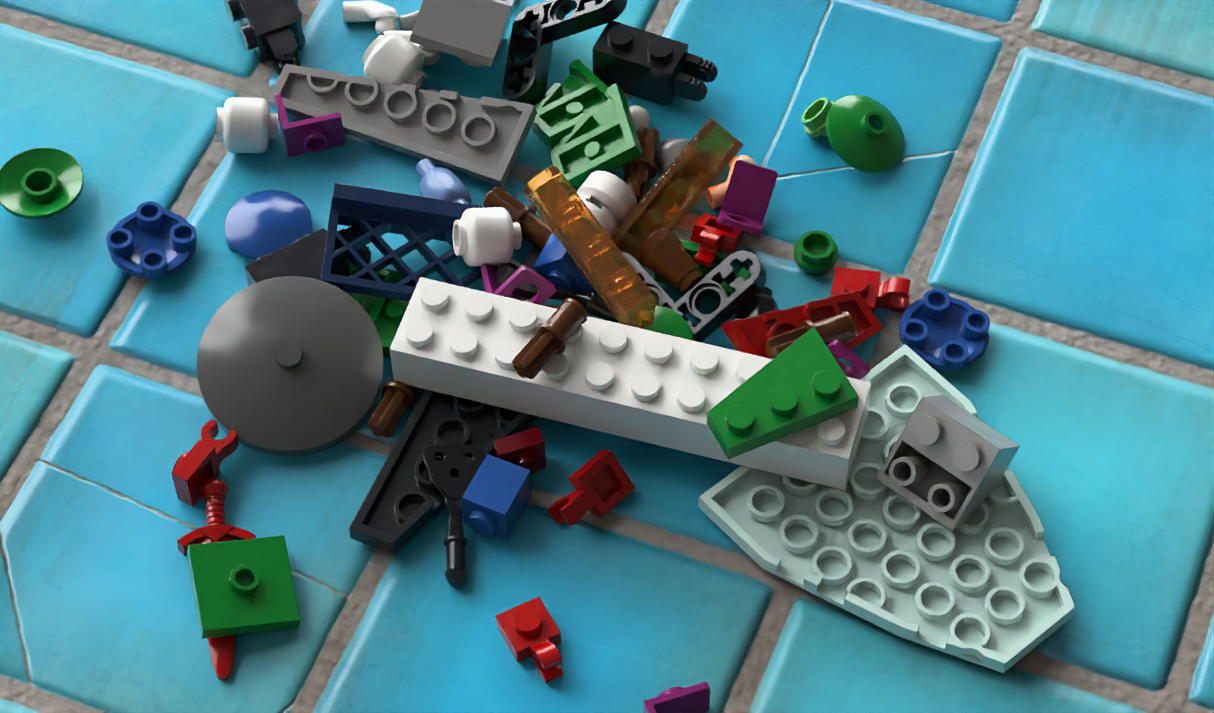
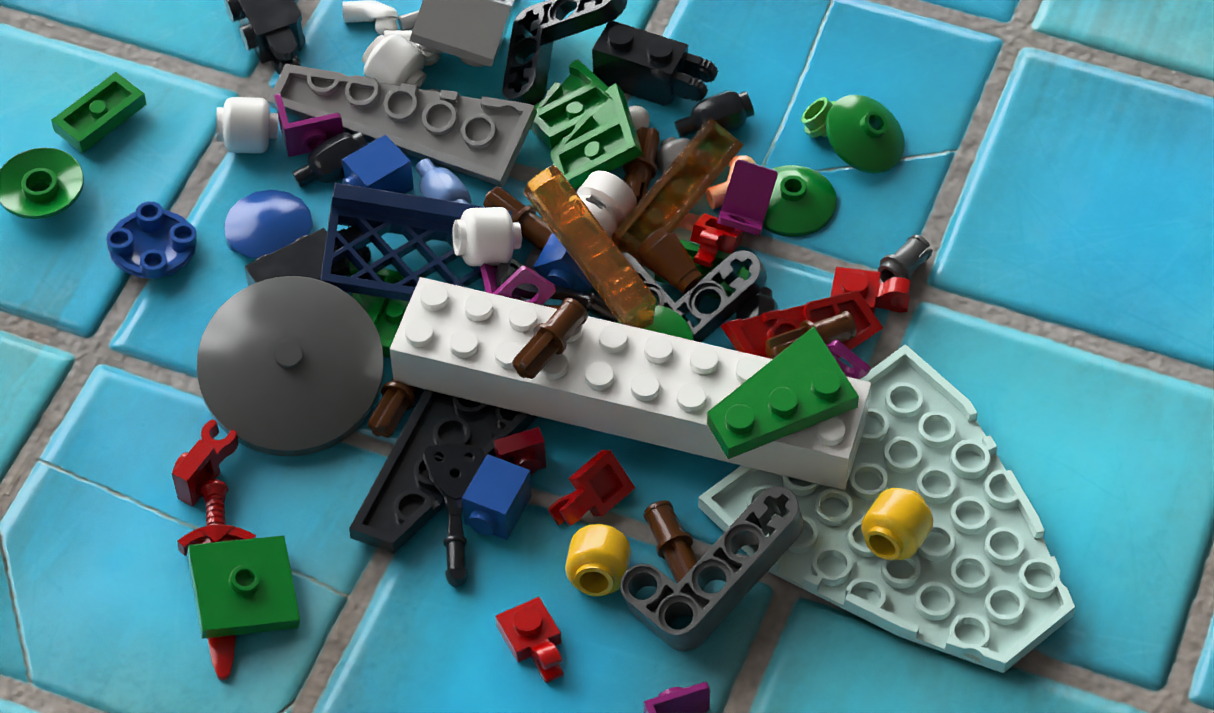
(98, 112): none -> green plate
(326, 159): none -> black plant
(379, 167): none -> blue brick
(597, 559): none -> yellow head
(673, 543): none -> reddish brown axle
(716, 564): none -> dark grey beam
(725, 108): none -> black plant
(799, 202): none -> green dish
(815, 252): green plate -> none
(897, 524): none -> yellow head
(905, 259): none -> dark grey pin
(945, 331): blue dish -> none
(946, 460): light grey slope -> none

